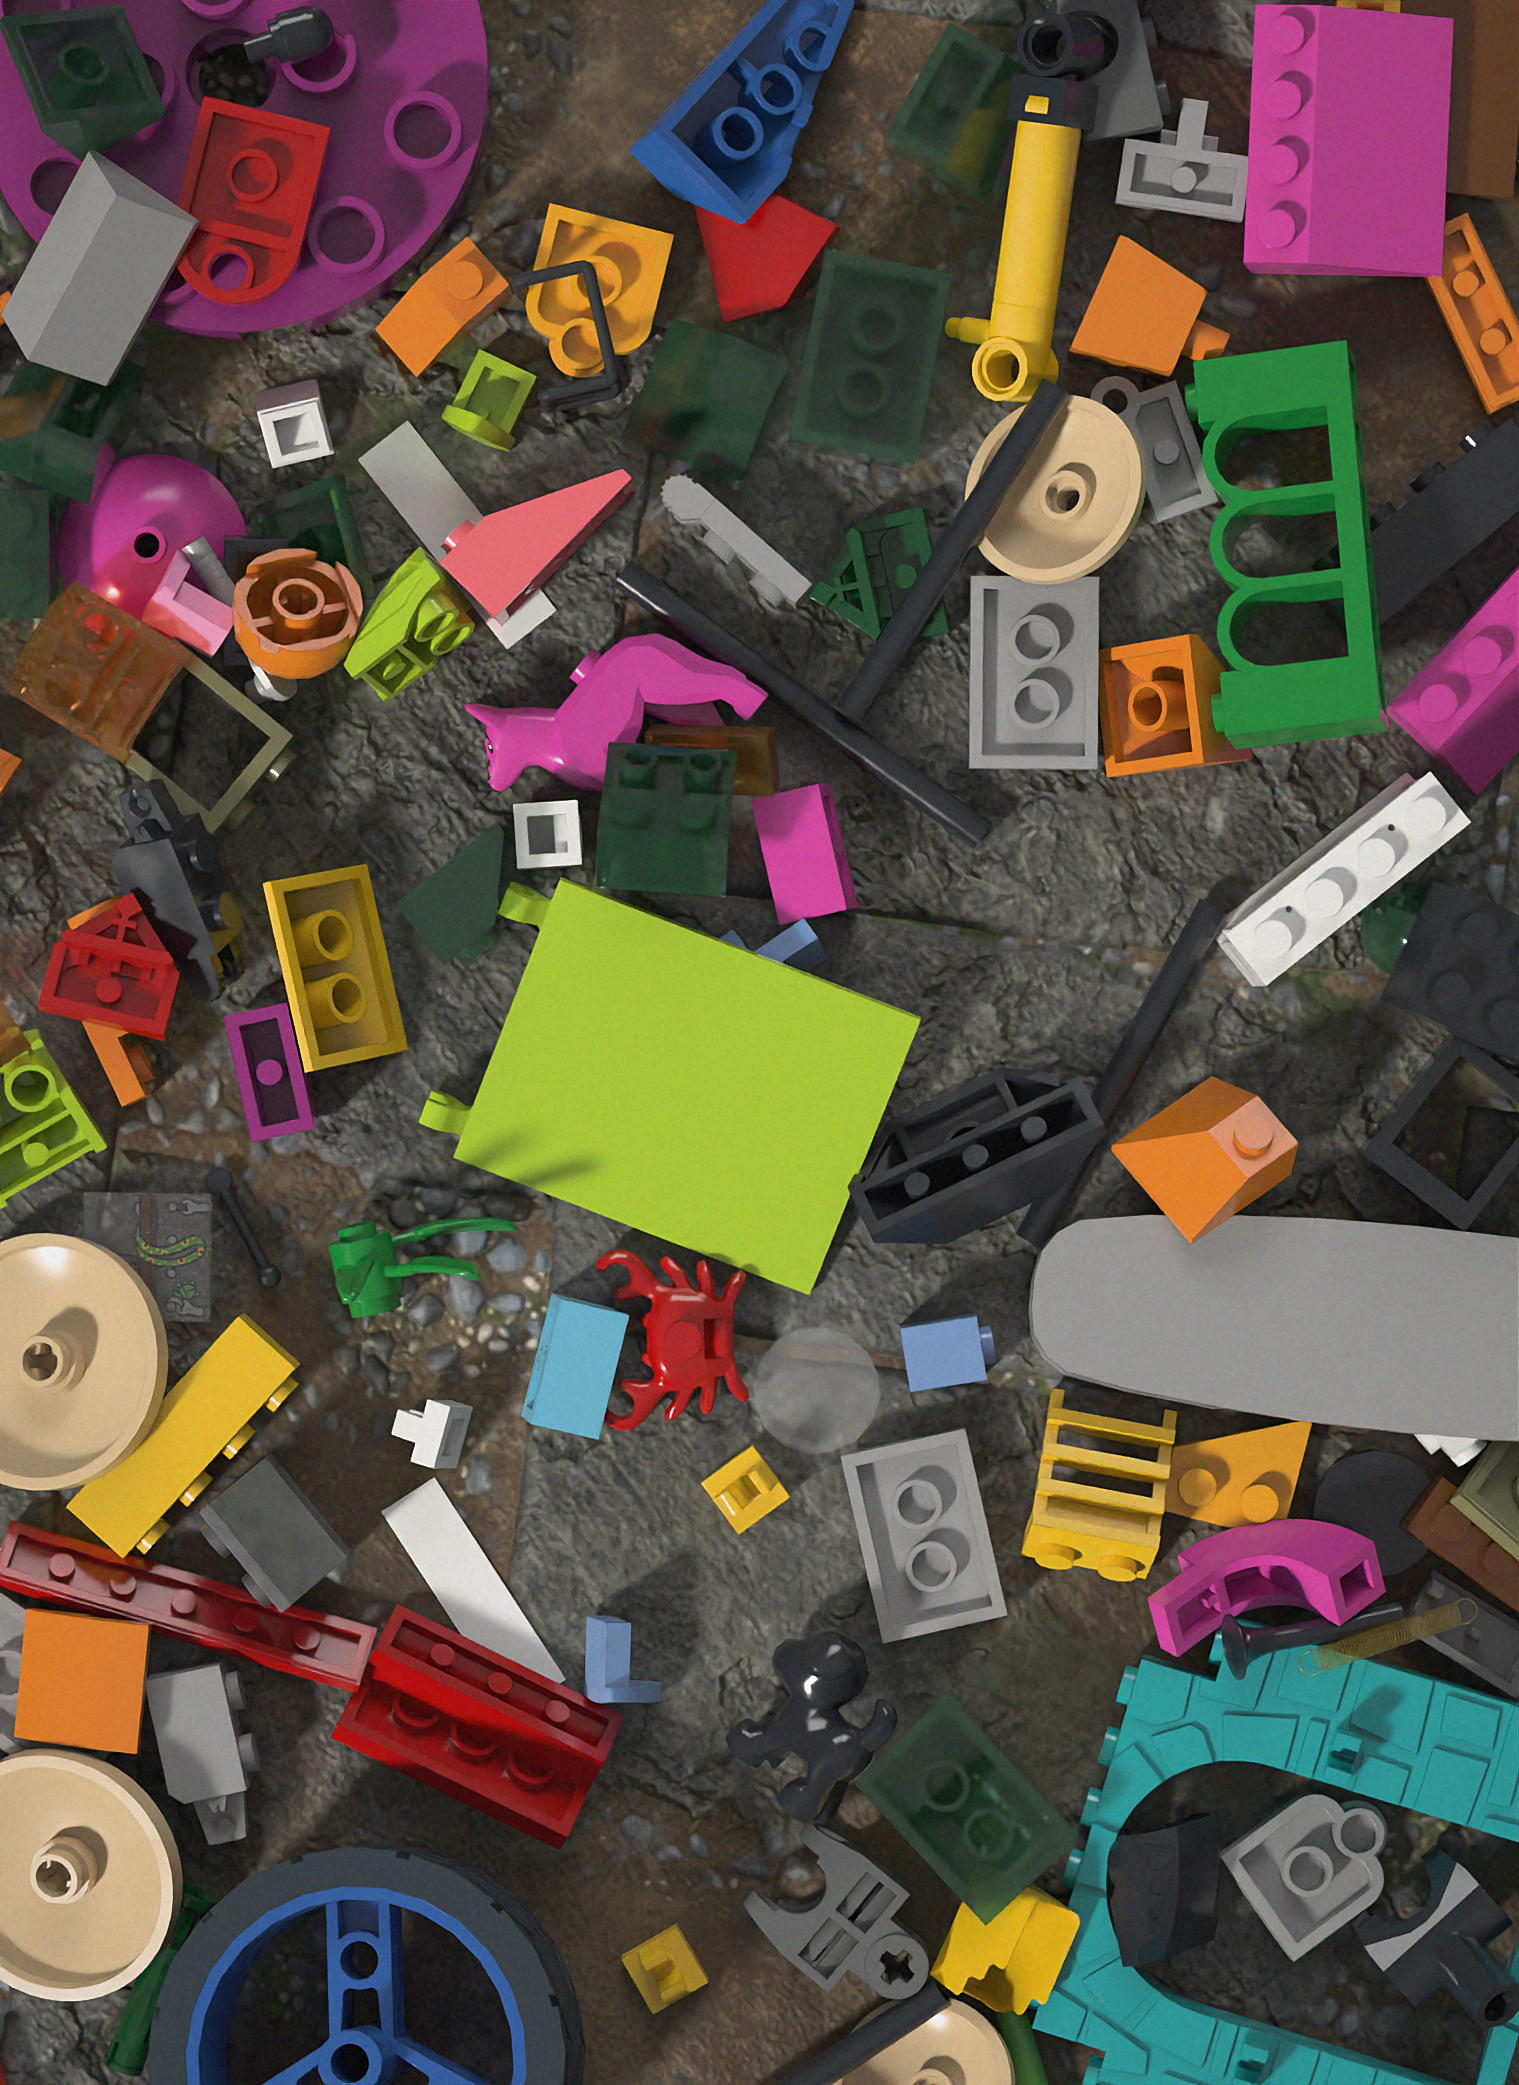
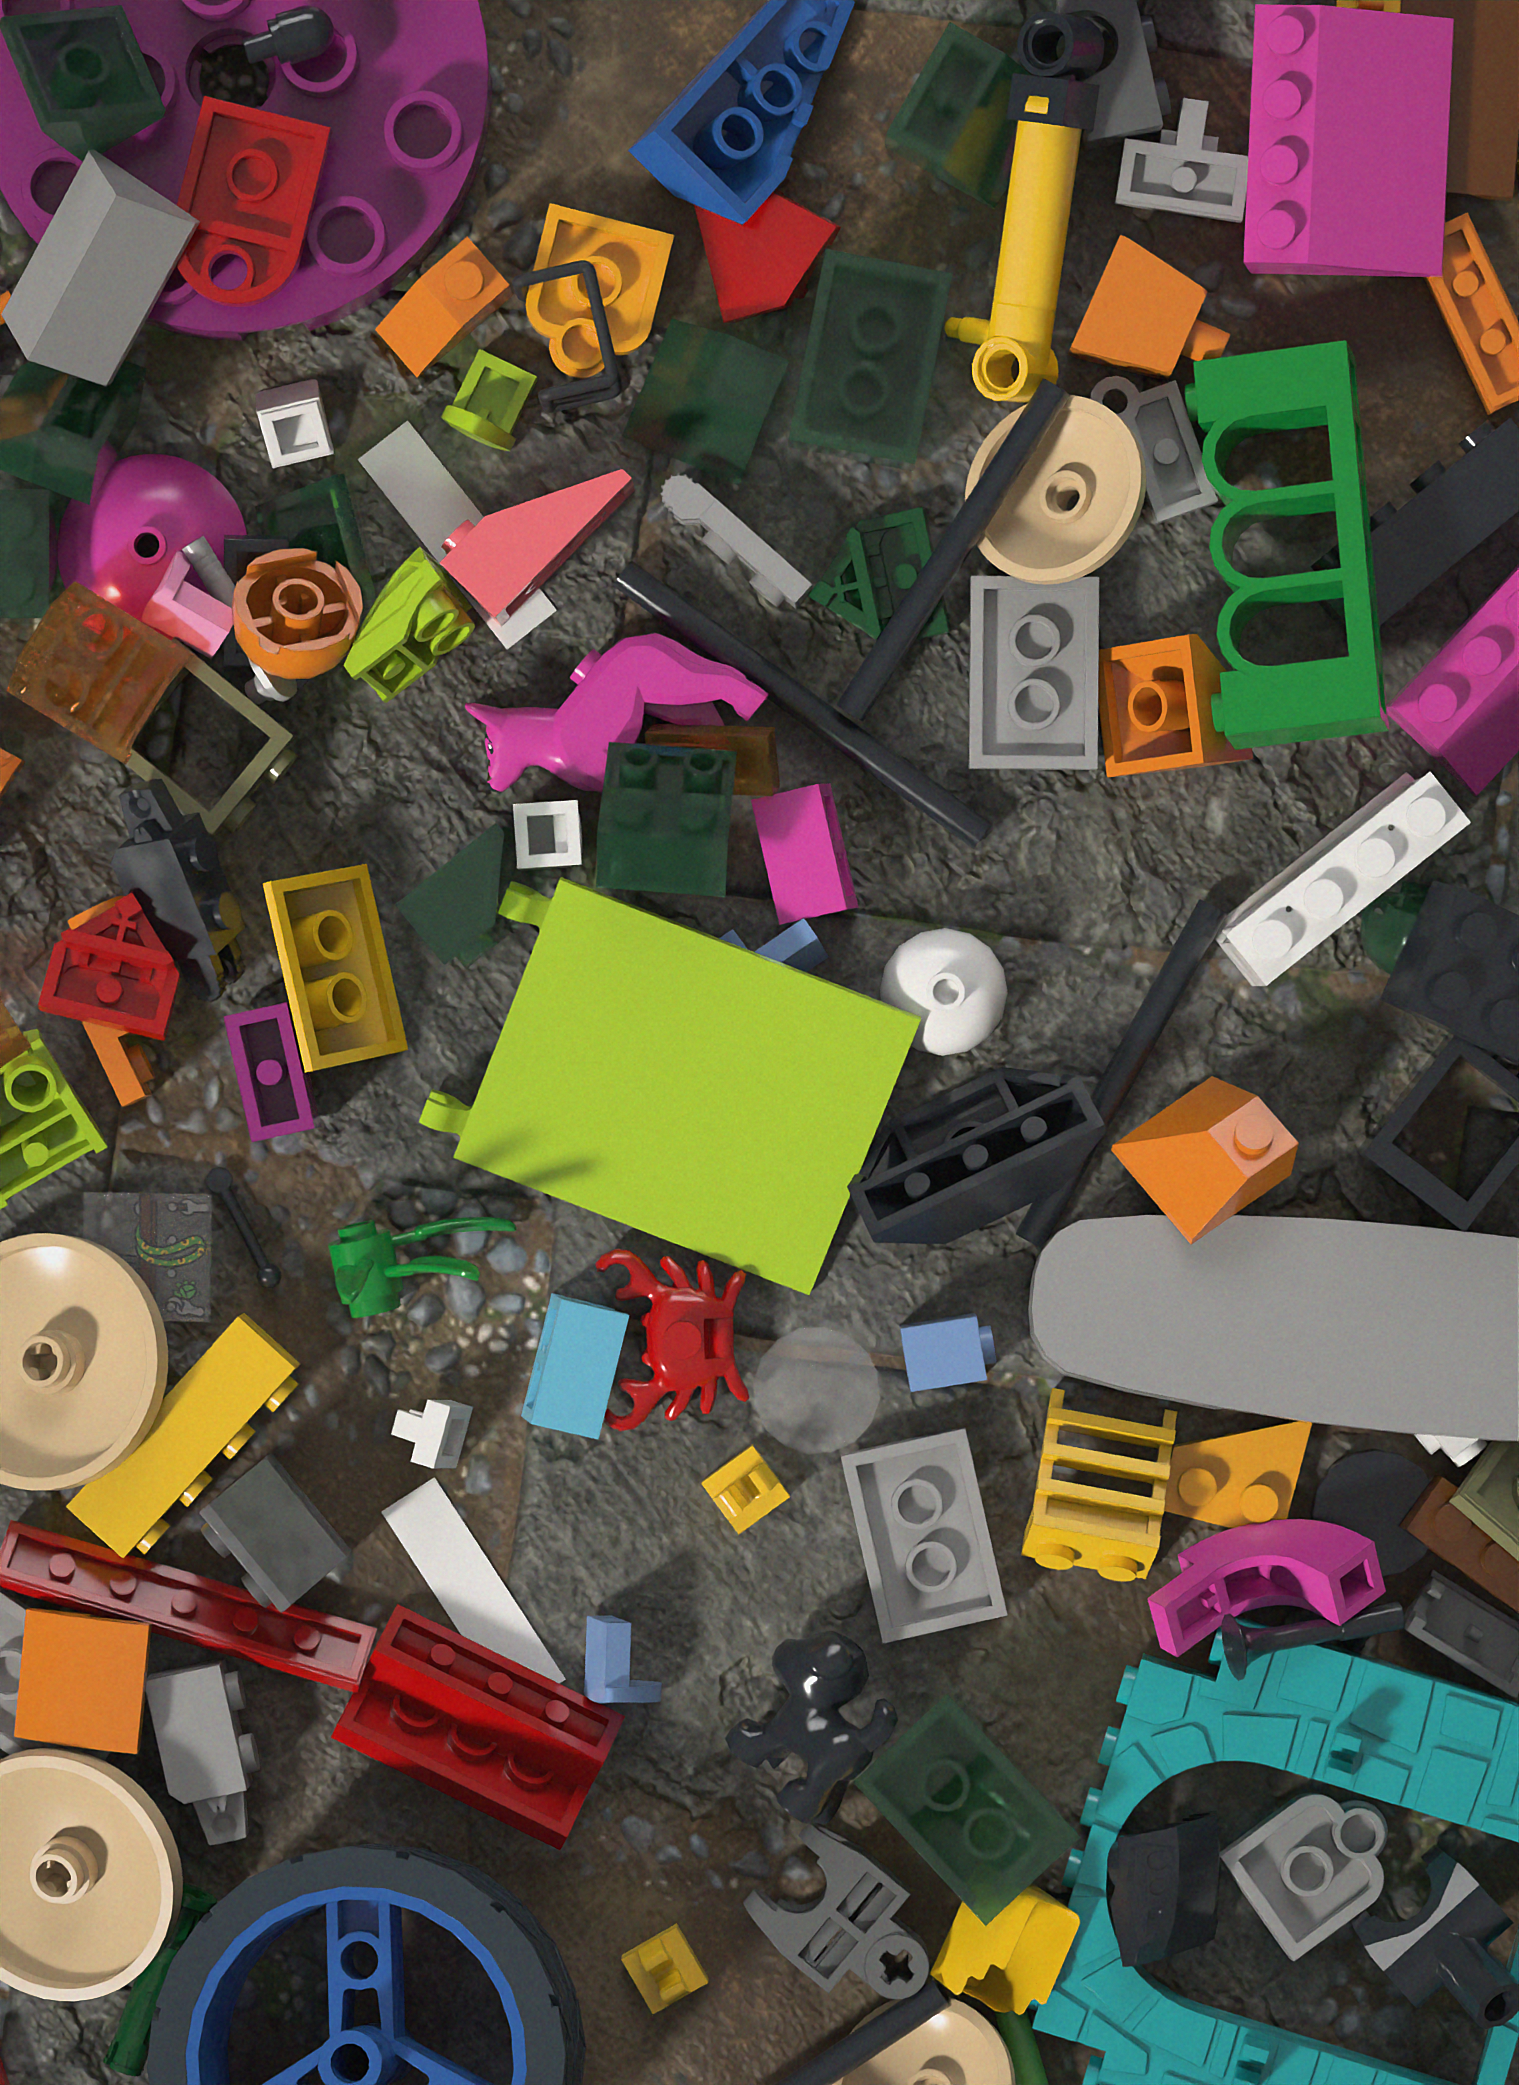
(949, 984): none -> white cylinder
(1390, 1624): clear yellow piece -> none

